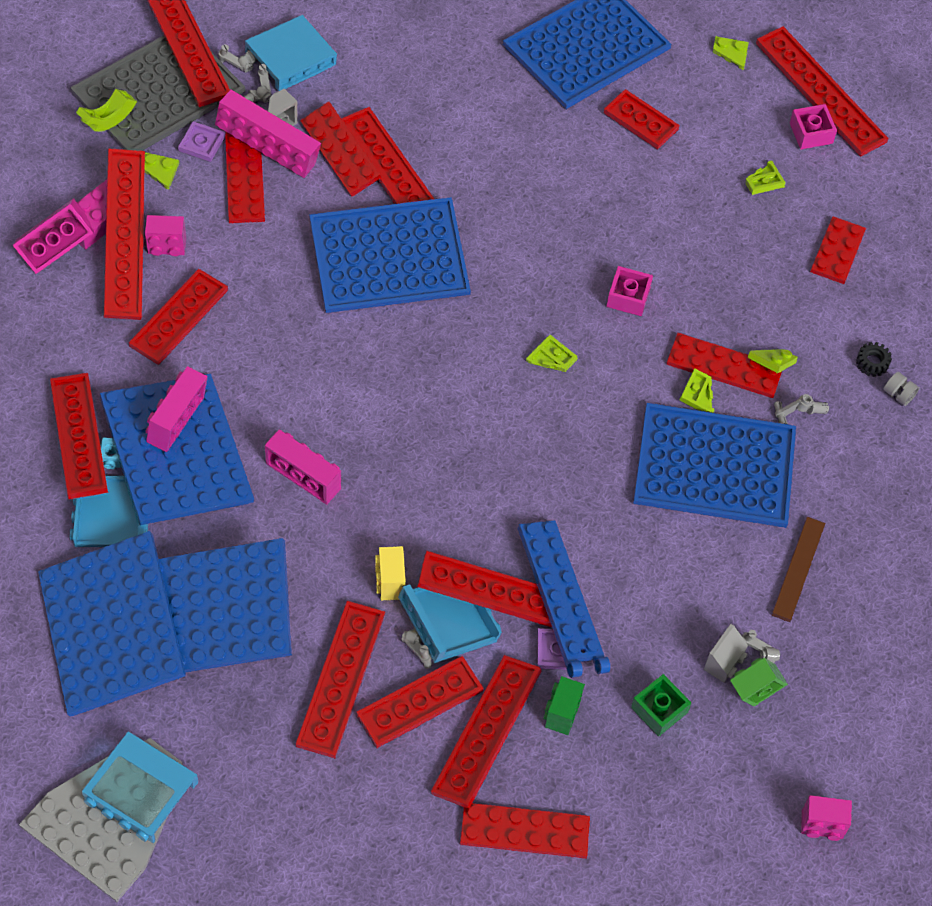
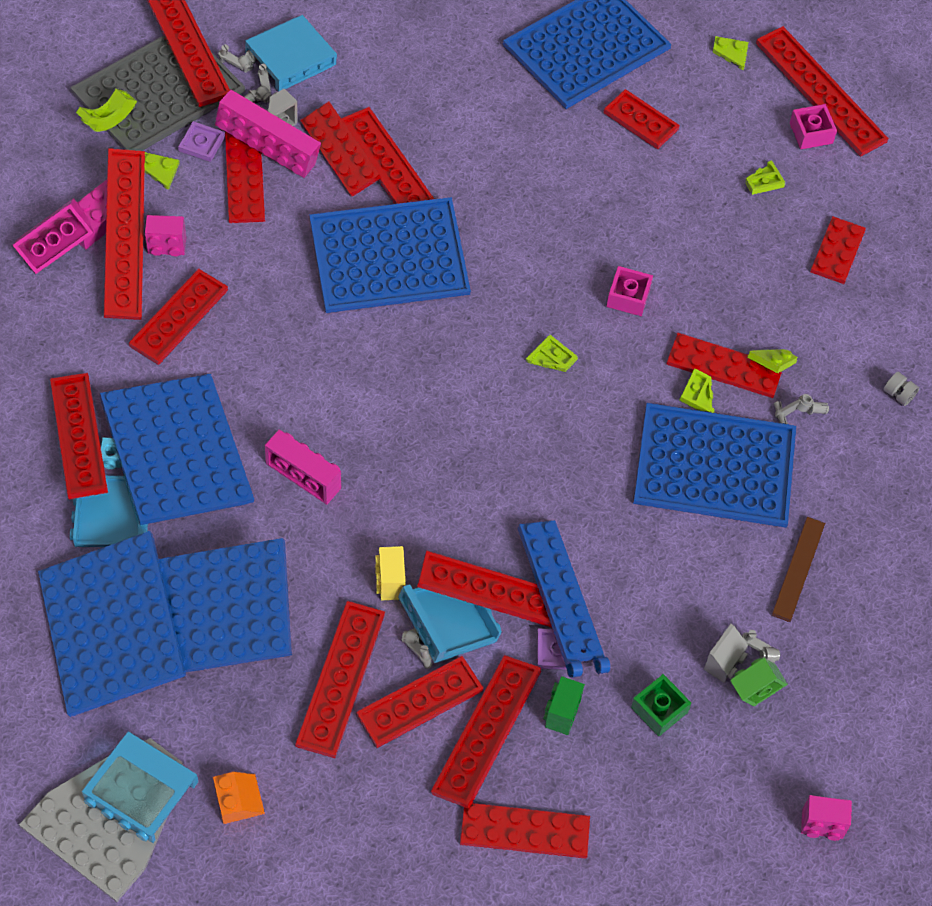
(176, 408): dark pink brick -> none
(238, 796): none -> orange slope
(878, 351): black tyre -> none

